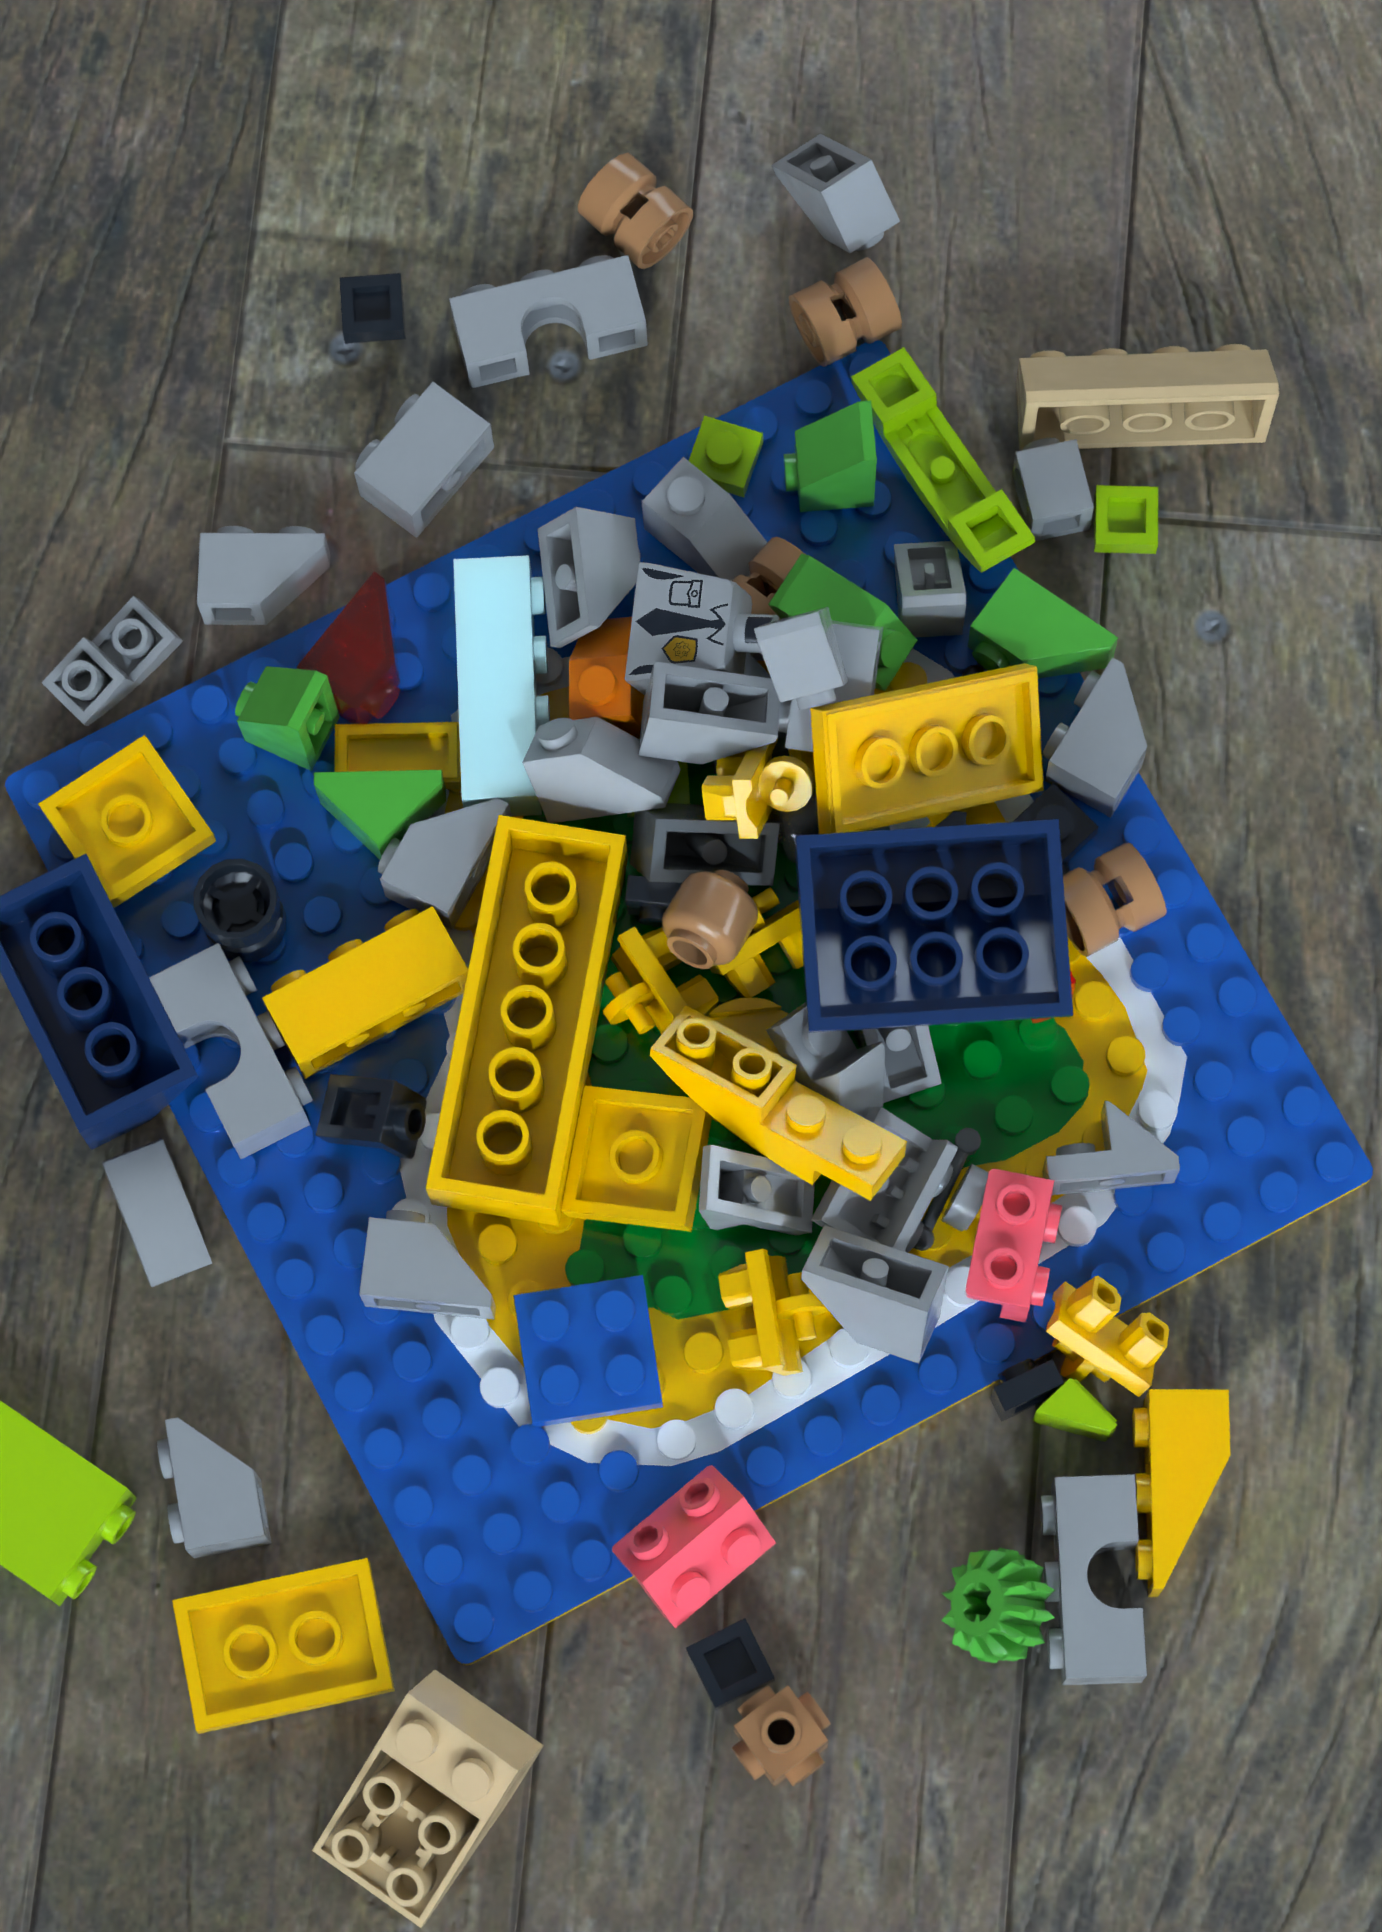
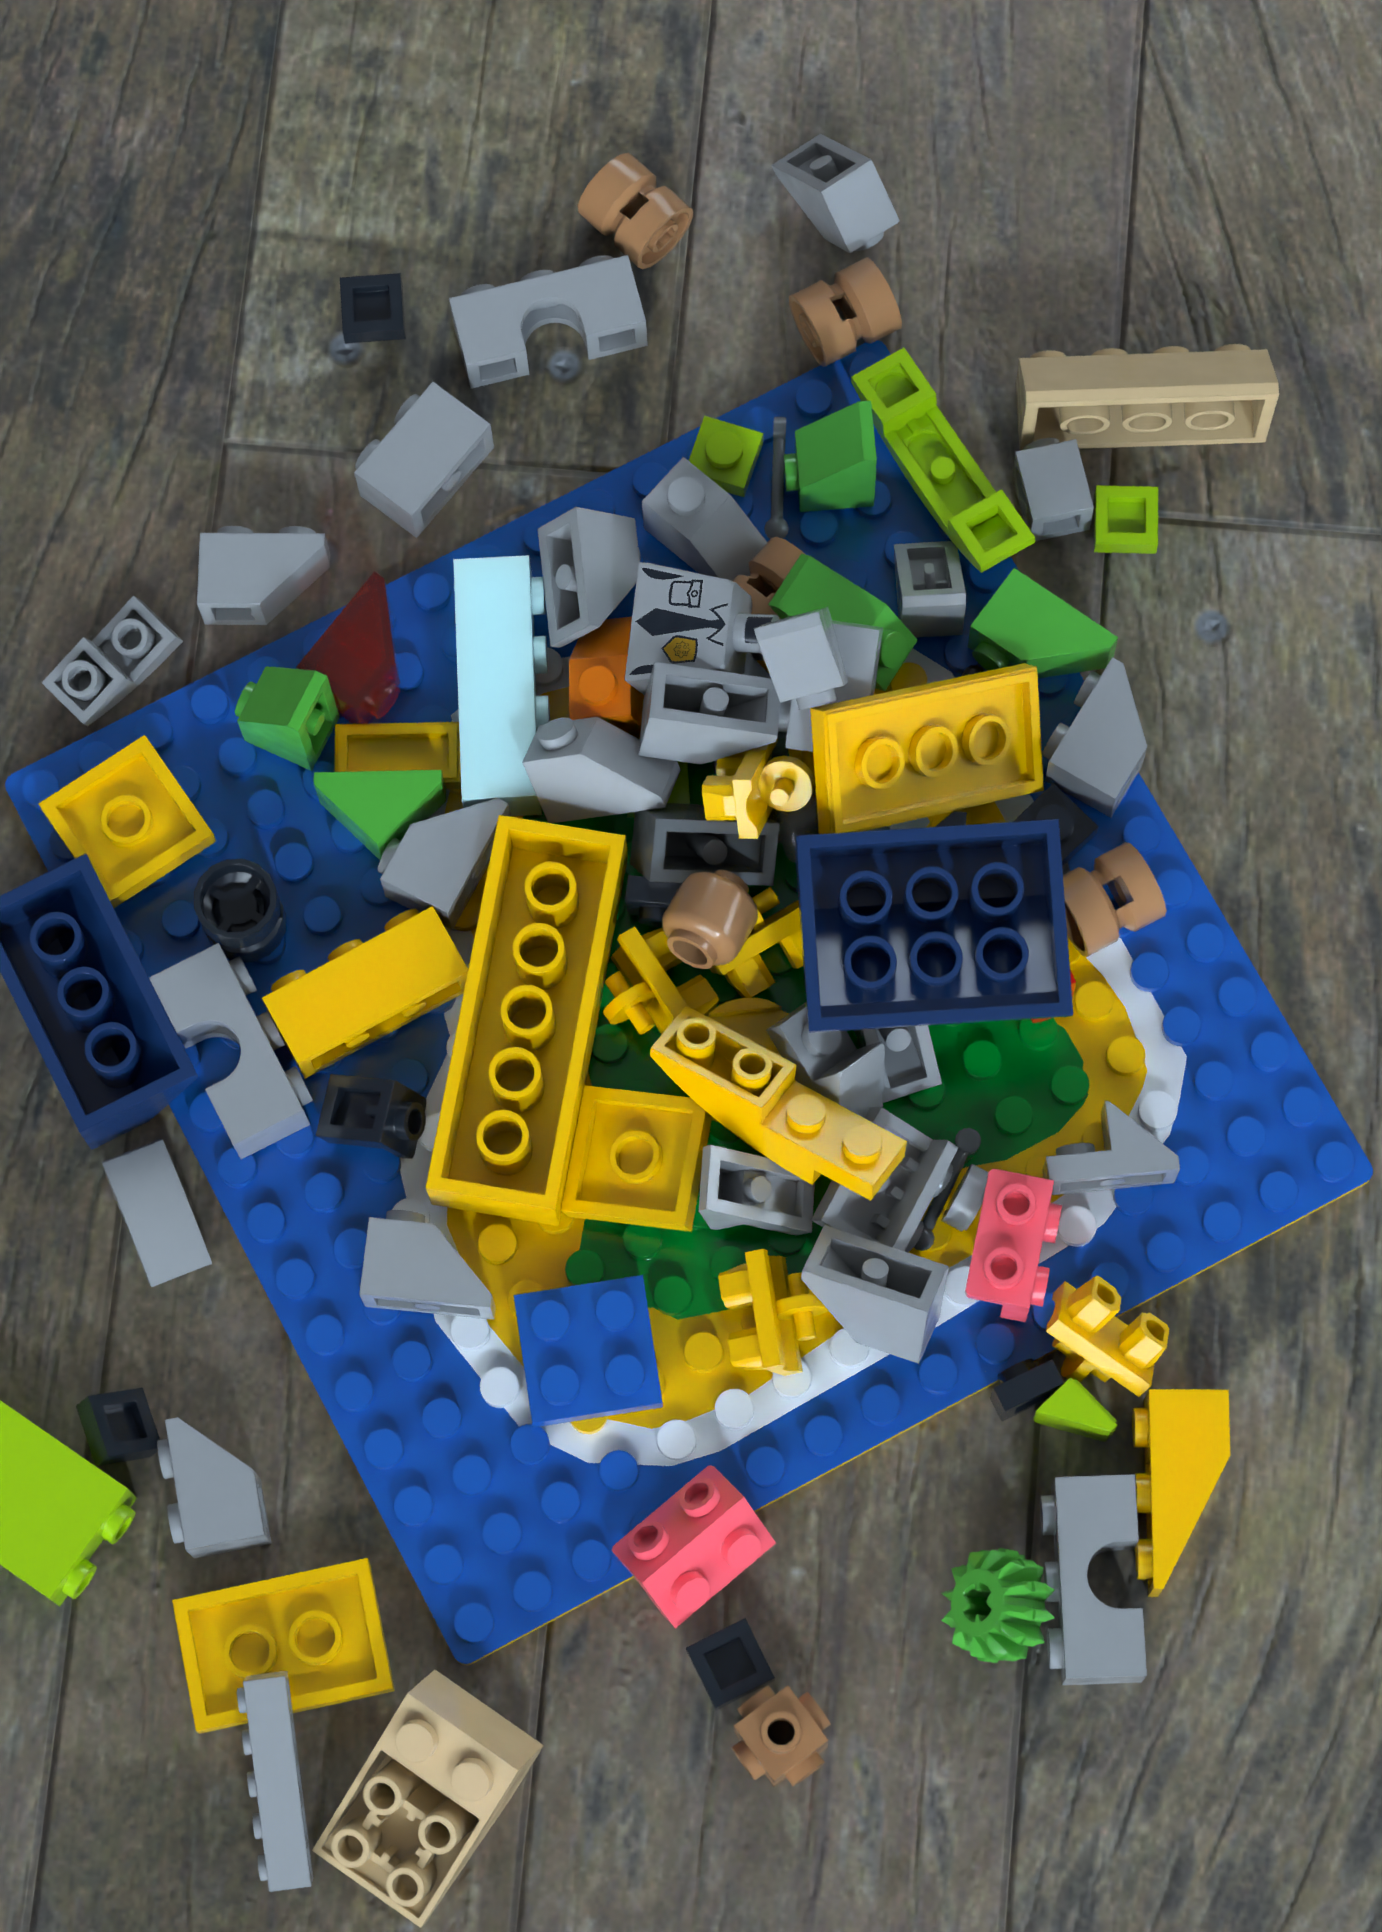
(118, 1426): none -> black plate
(275, 1781): none -> light grey piece
(776, 525): none -> dark grey hinge

